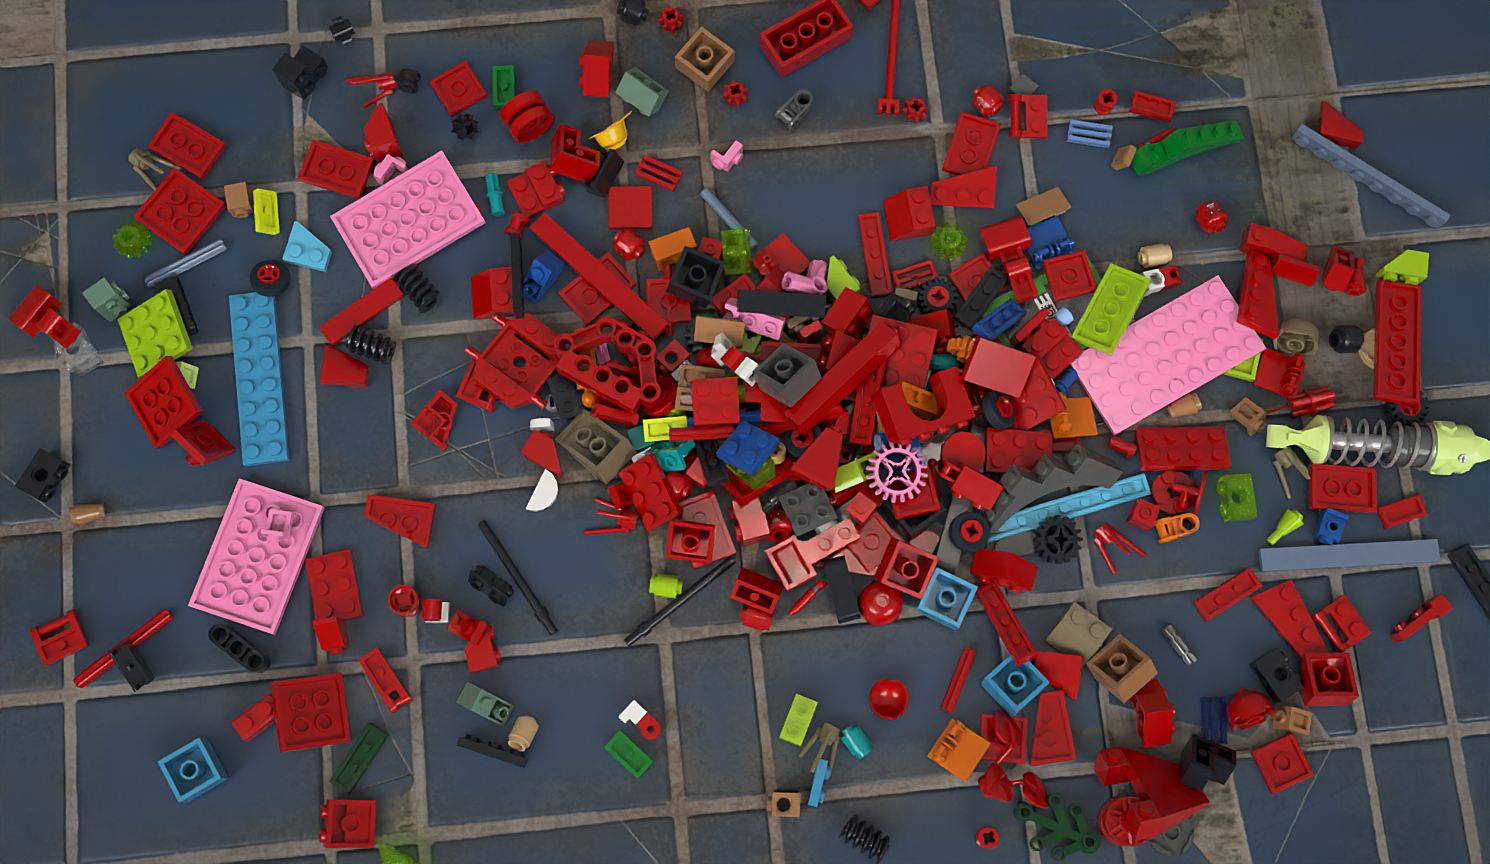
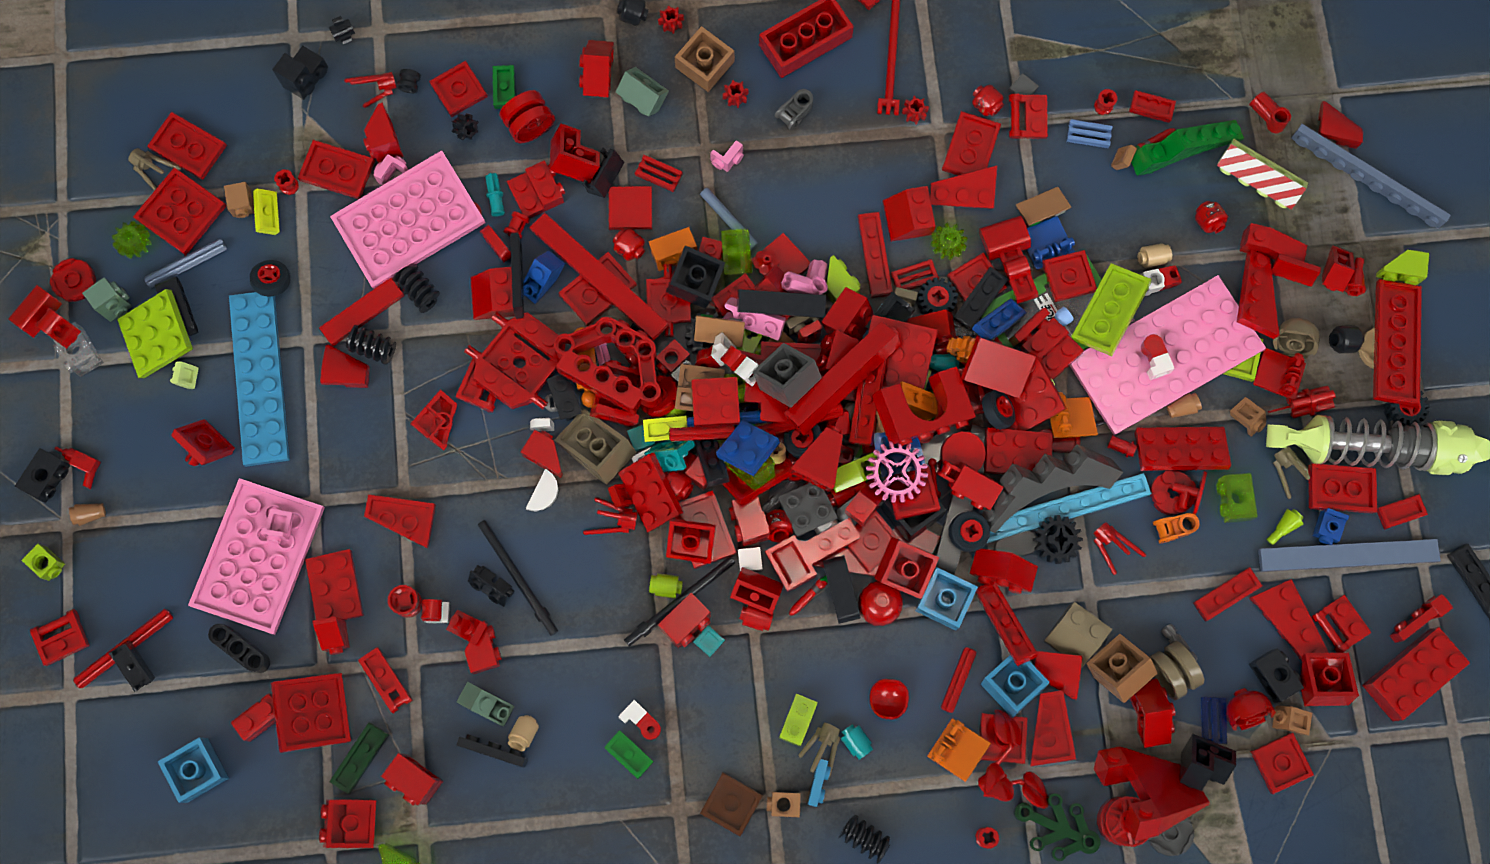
(35, 559): none -> lime brick
(71, 279): none -> red tile
(81, 462): none -> red piece
(163, 401): red plate -> none
(286, 186): none -> red bush
(306, 249): medium azure wing -> none
(411, 779): none -> red brick
(496, 243): none -> red beam
(614, 135): yellow piece -> none
(685, 621): none -> red brick
(709, 641): none -> teal tile
(731, 804): none -> reddish brown tile
(750, 559): none -> white tile
(1066, 380): blue pin -> none
(1143, 515): red brick -> none
(1157, 355): none -> leg
(1177, 670): none -> dark tan wheel
(1262, 174): none -> brick
(1269, 110): none -> red piece
(1416, 674): none -> red brick

